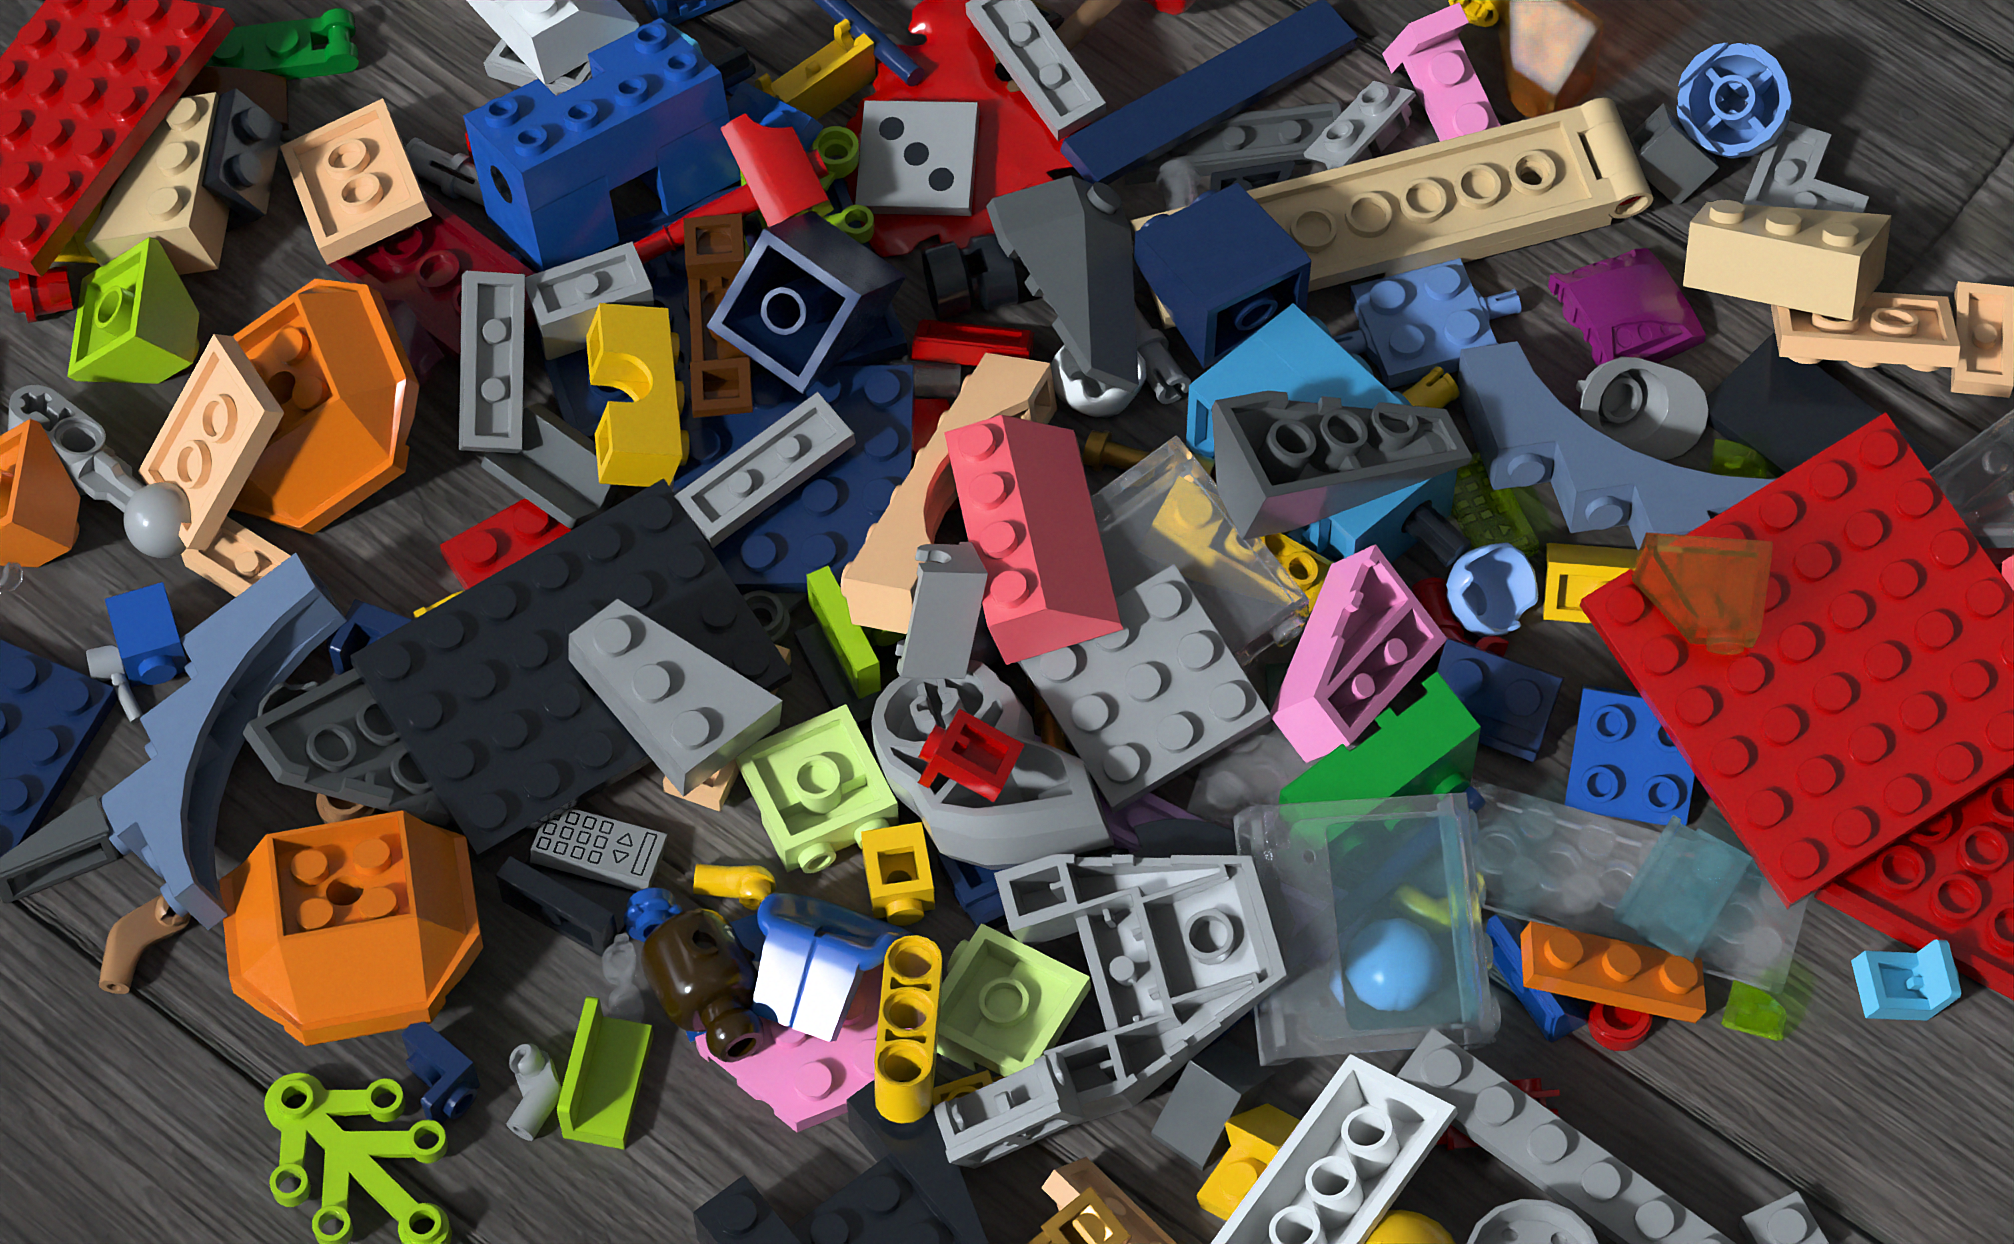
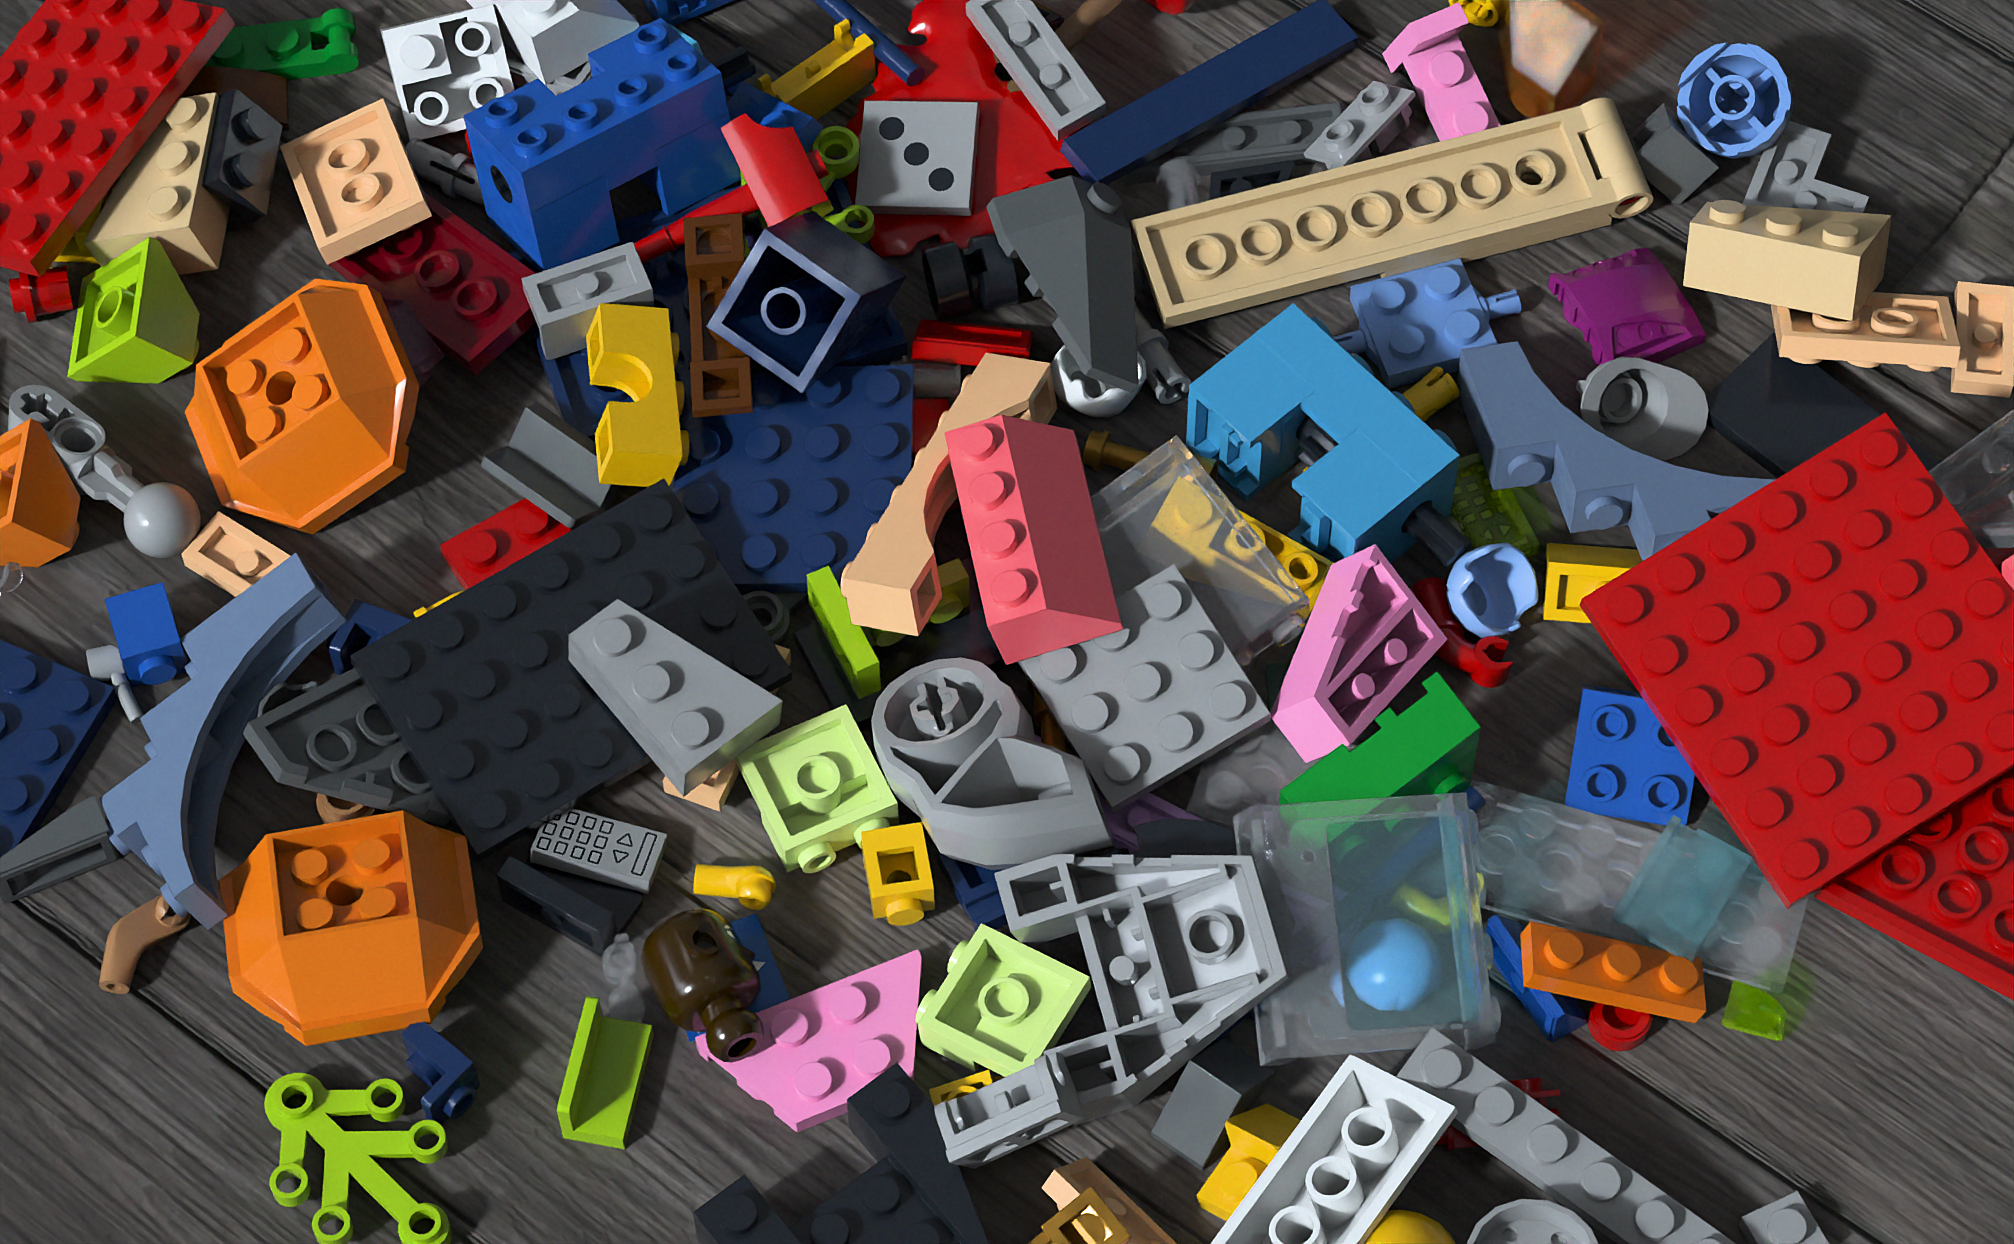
(213, 437): light nougat plate -> none
(446, 69): none -> white slope
(491, 362): light grey plate -> none
(539, 1089): light grey arm -> none
(647, 910): blue plate -> none
(765, 469): light grey plate -> none
(811, 977): piece -> none
(908, 1000): yellow beam -> none
(943, 612): light grey hinge -> none
(970, 755): red bracket -> none
(1221, 269): dark blue slope -> none
(1307, 461): dark grey wedge -> none
(1502, 695): dark blue plate -> none
(1707, 586): clear orange slope -> none
(1736, 460): clear neon green tile -> none
(1907, 983): medium azure bracket -> none

